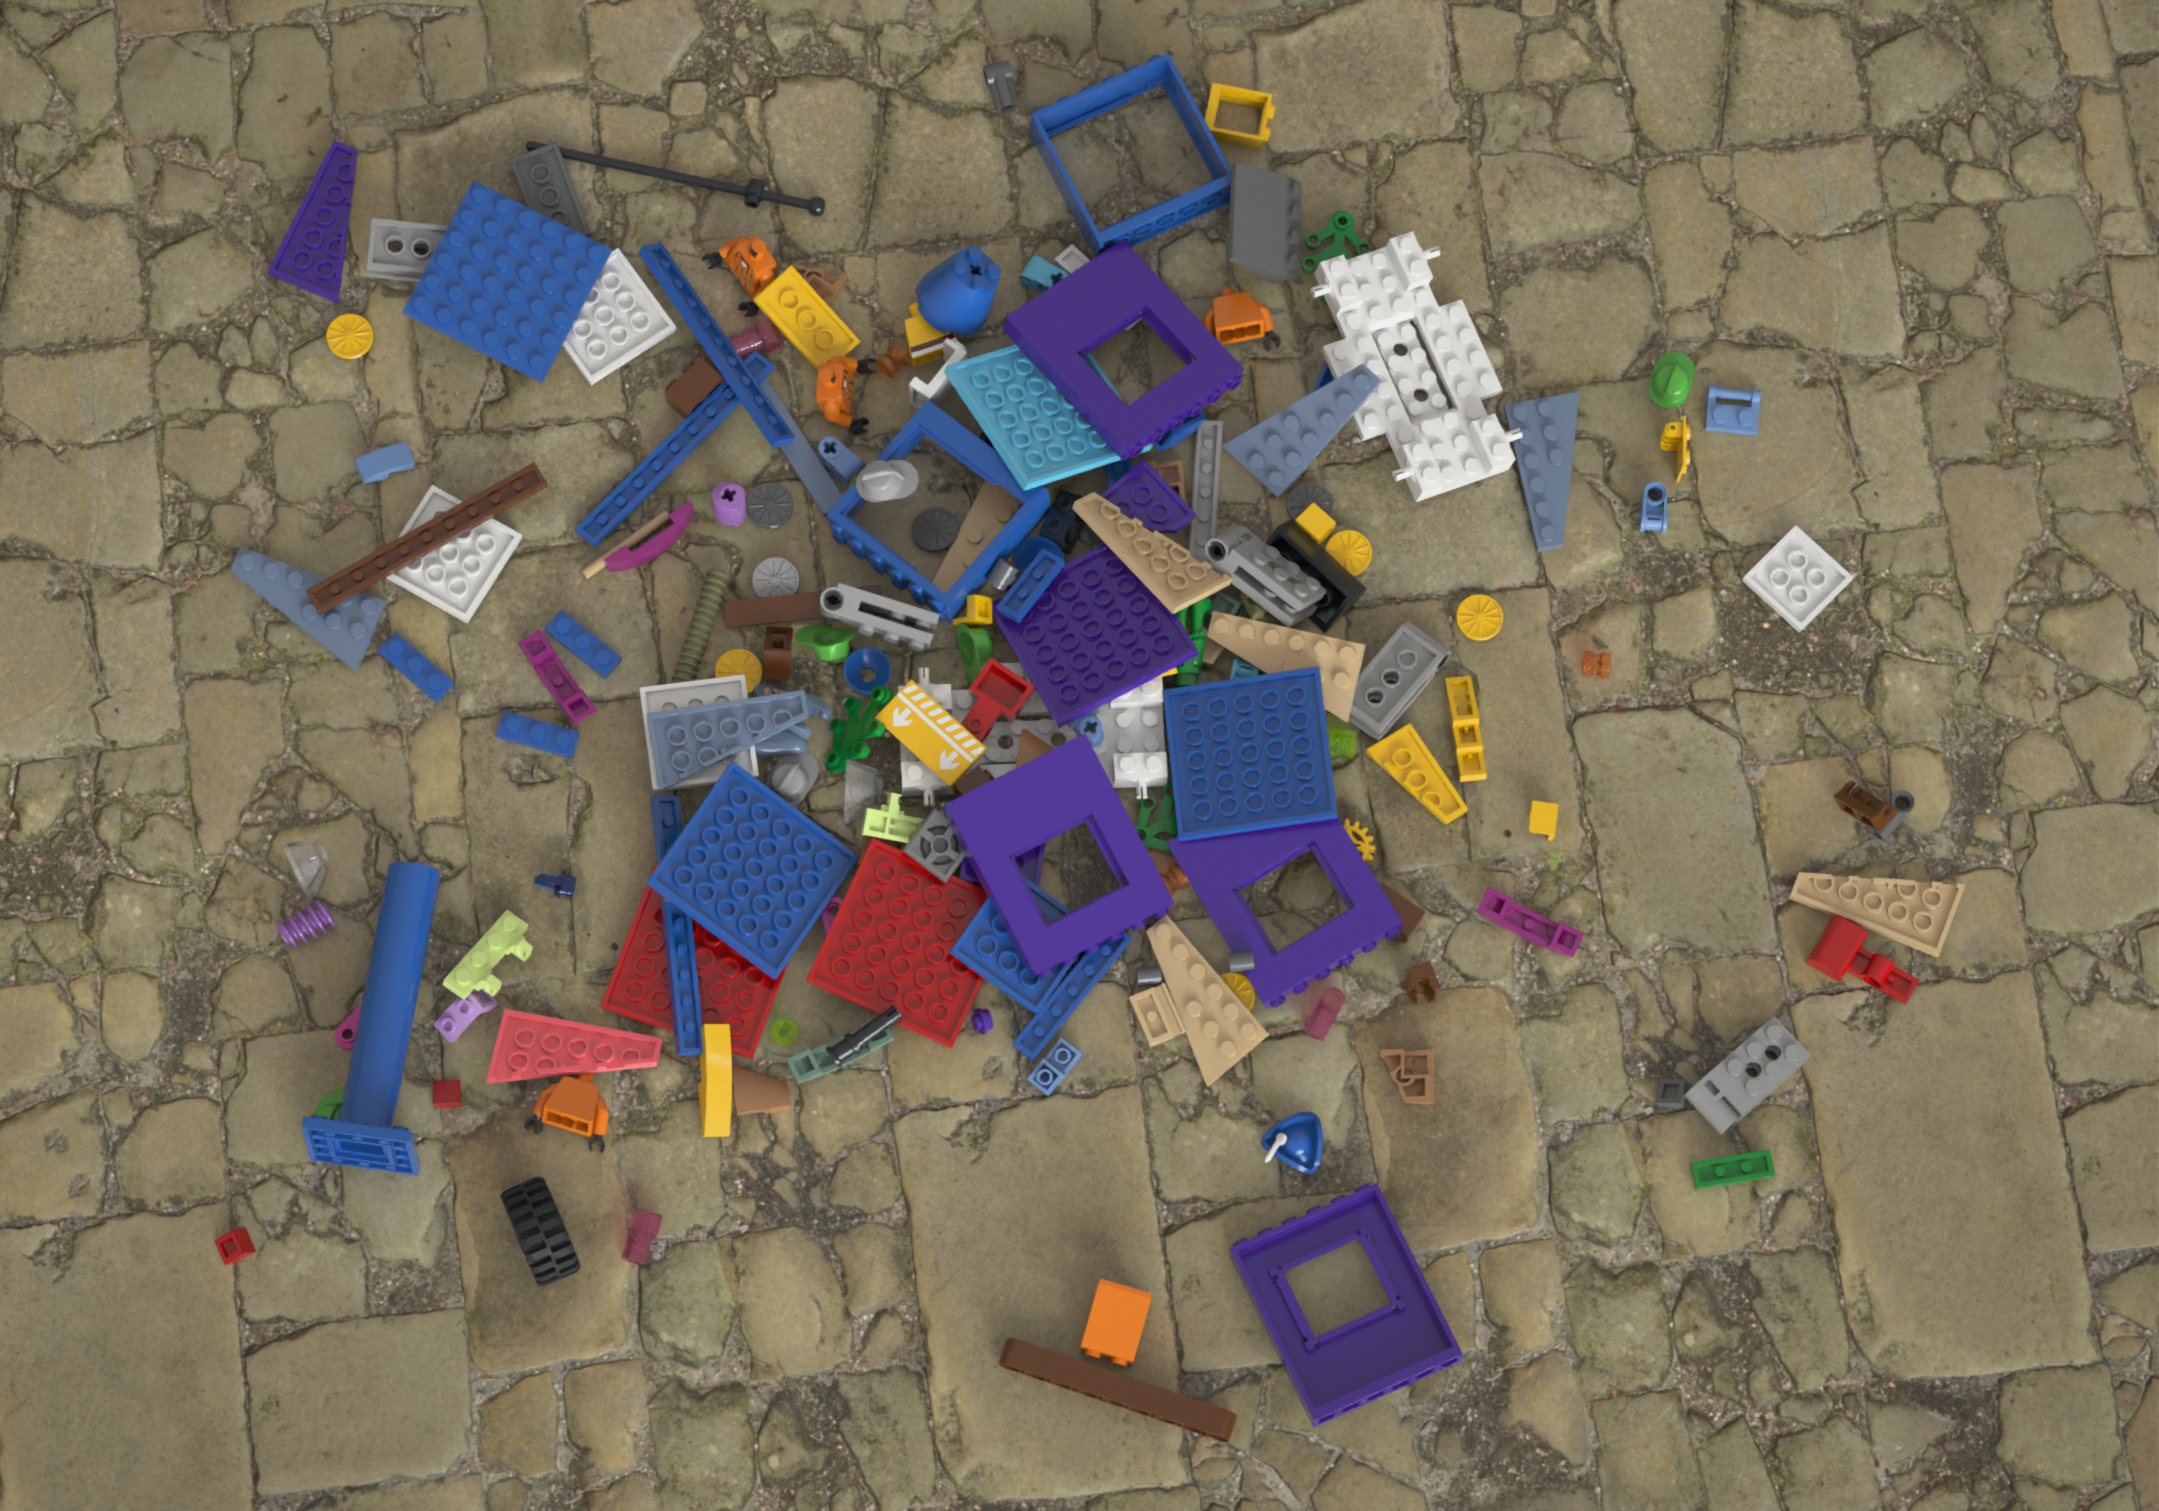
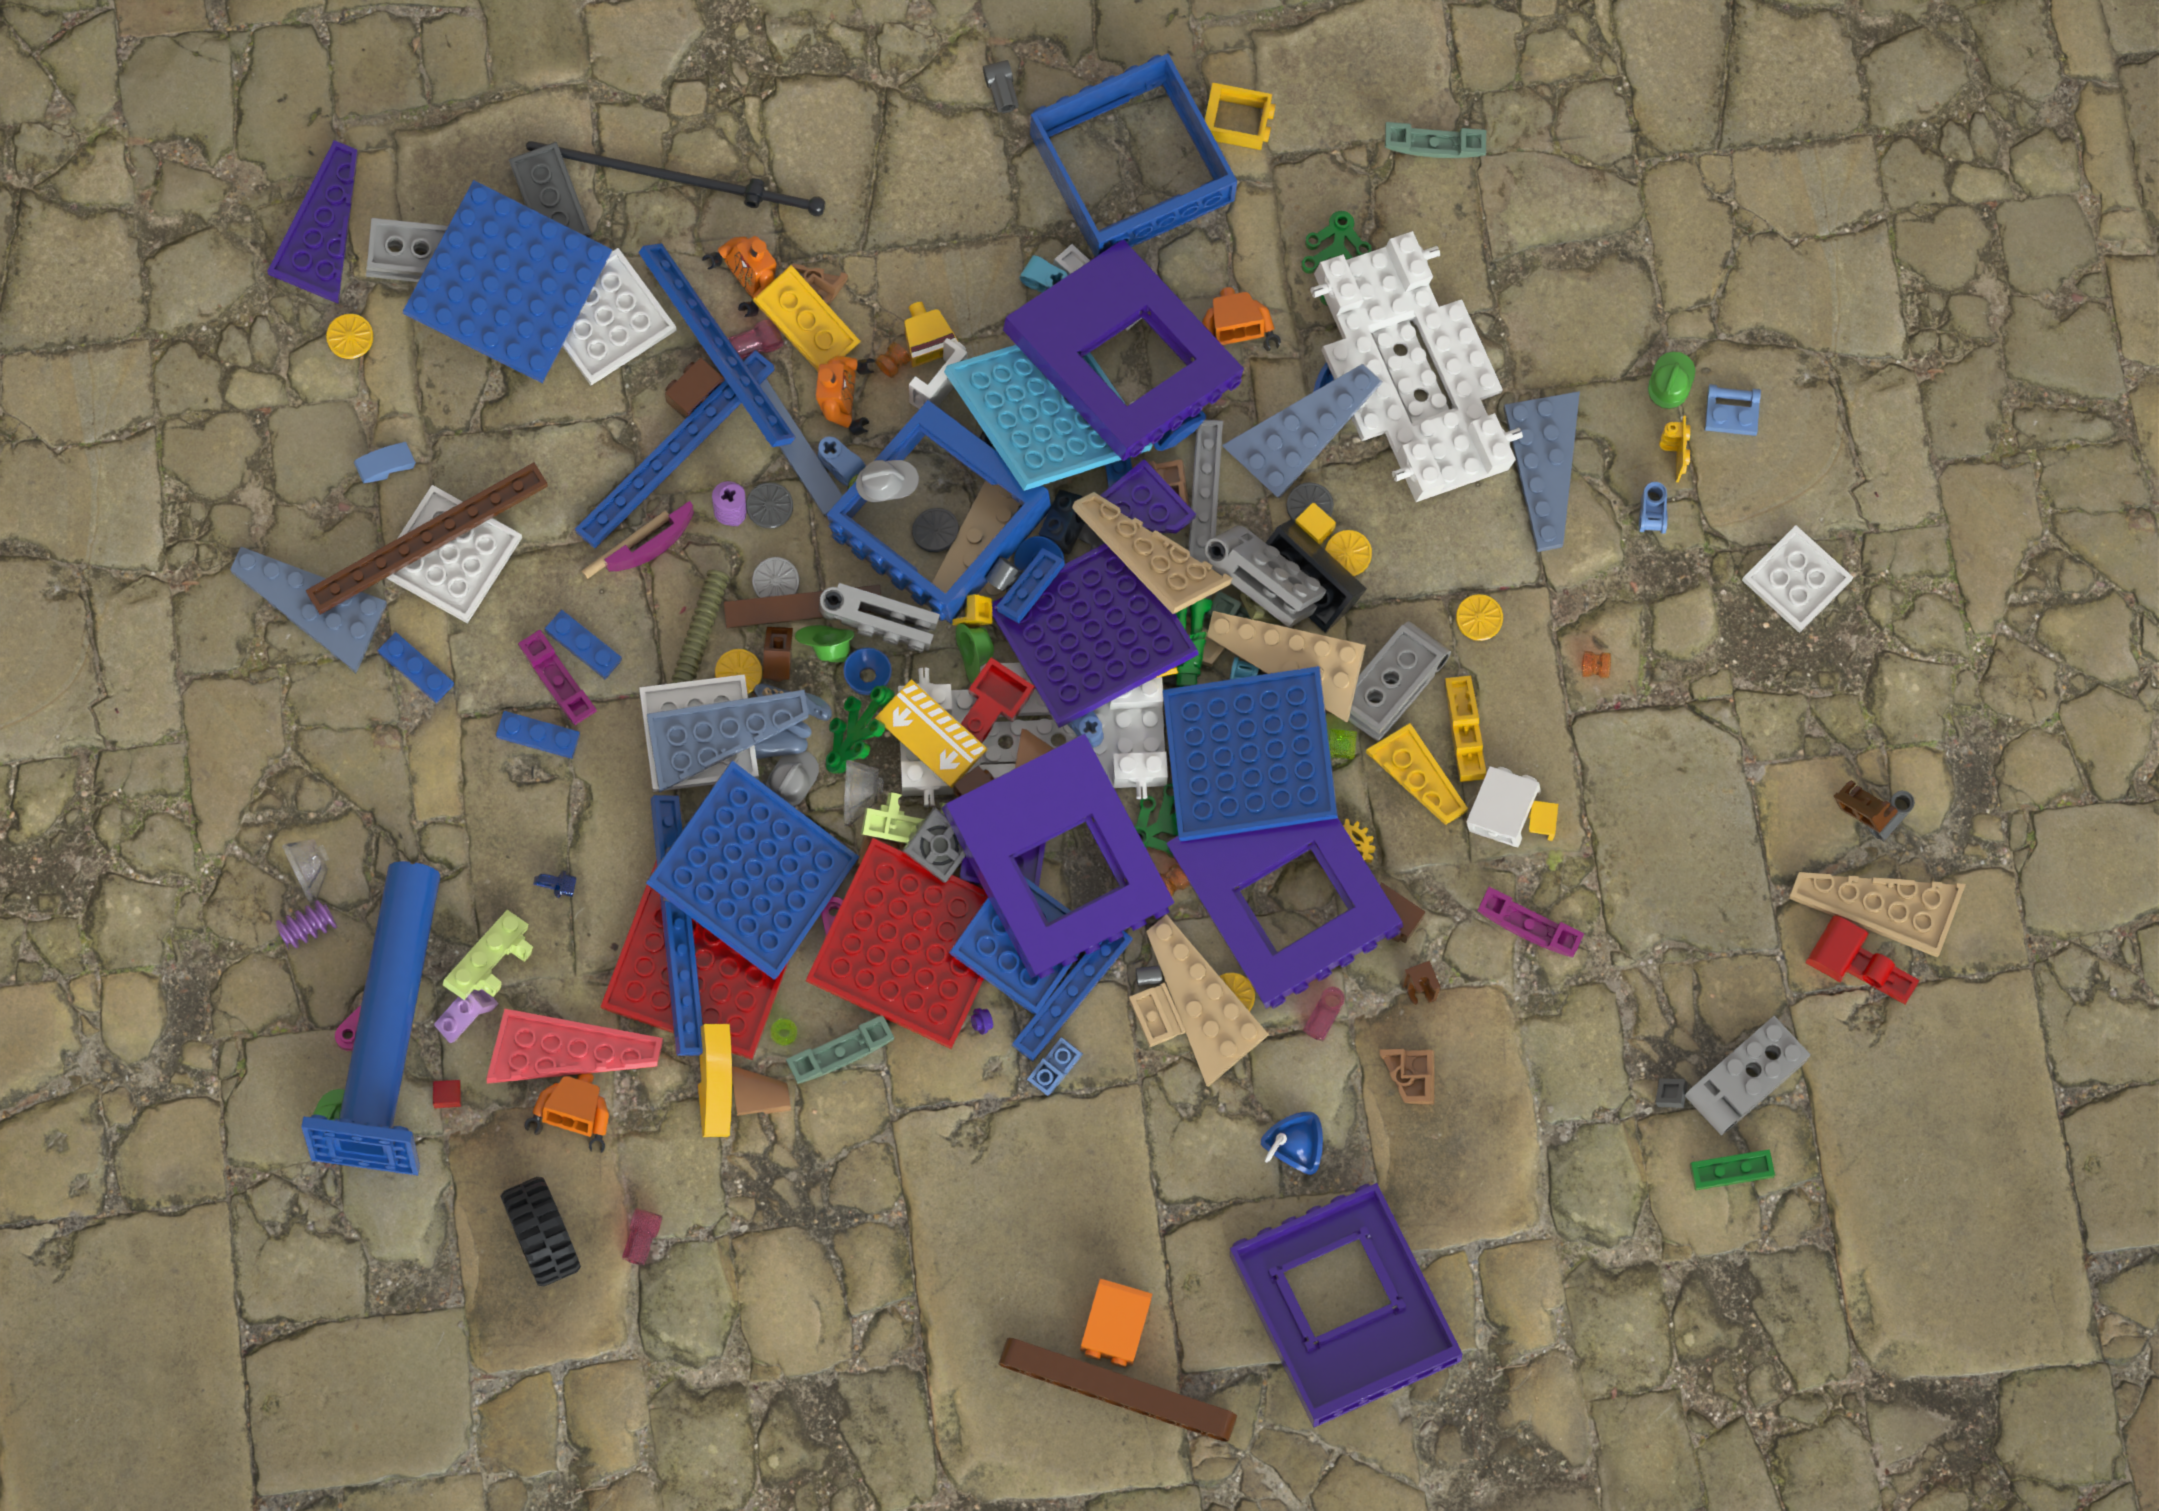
(235, 1245): red slope -> none
(853, 1042): black pin -> none
(959, 292): blue cone -> none
(1241, 961): dark grey hinge -> none
(1265, 223): dark grey slope -> none
(1435, 143): none -> sand green slope
(1503, 805): none -> white panel

